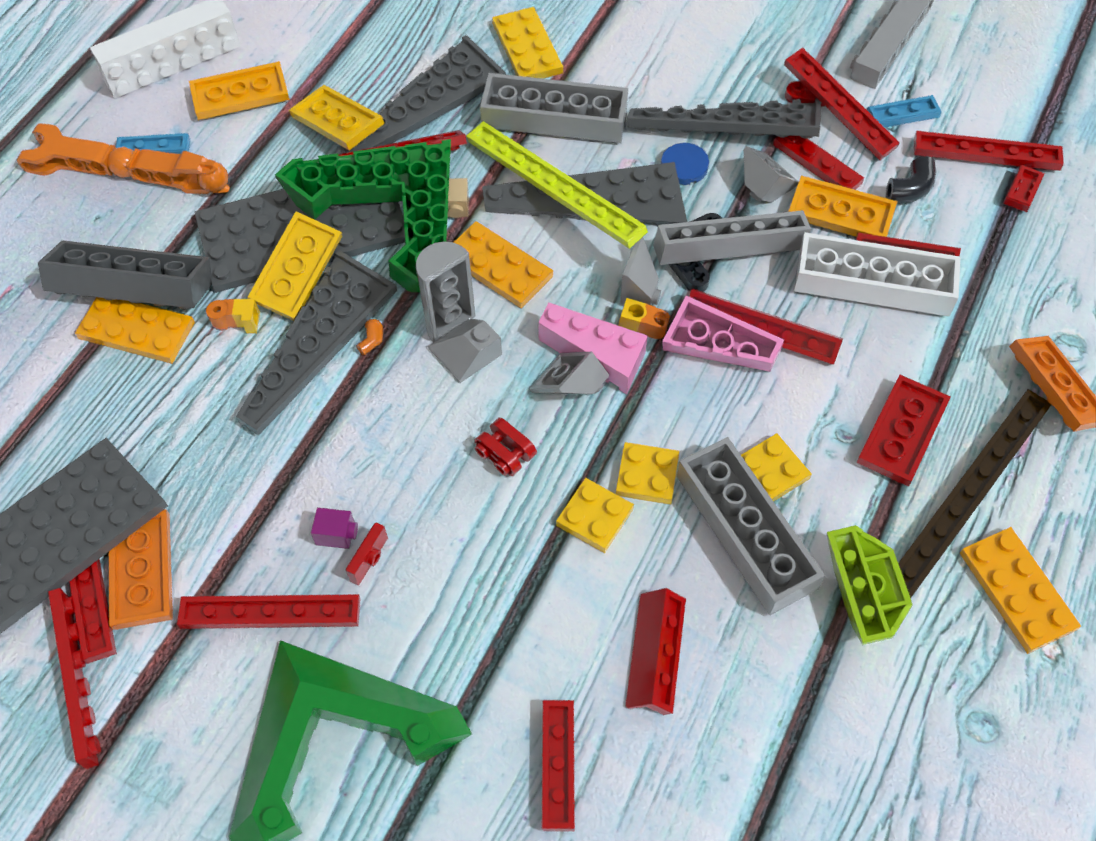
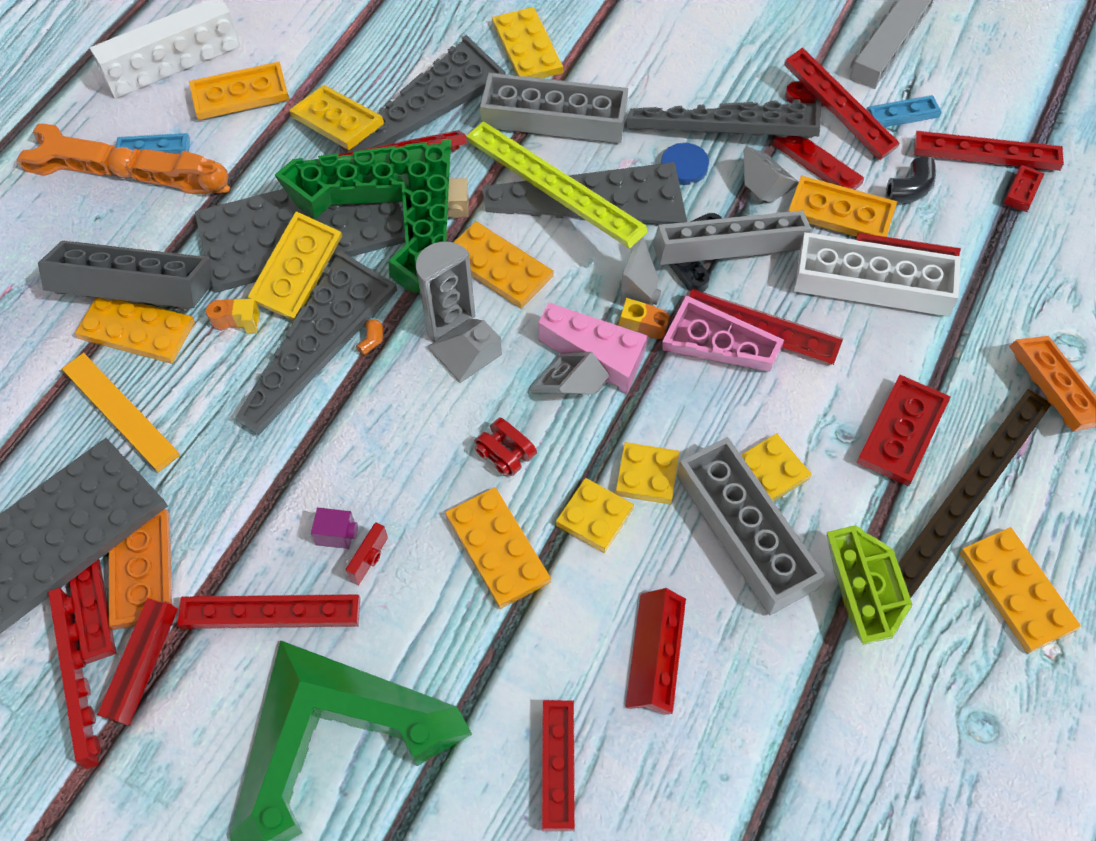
(121, 412): none -> light orange tile
(138, 661): none -> red panel
(498, 547): none -> light orange plate

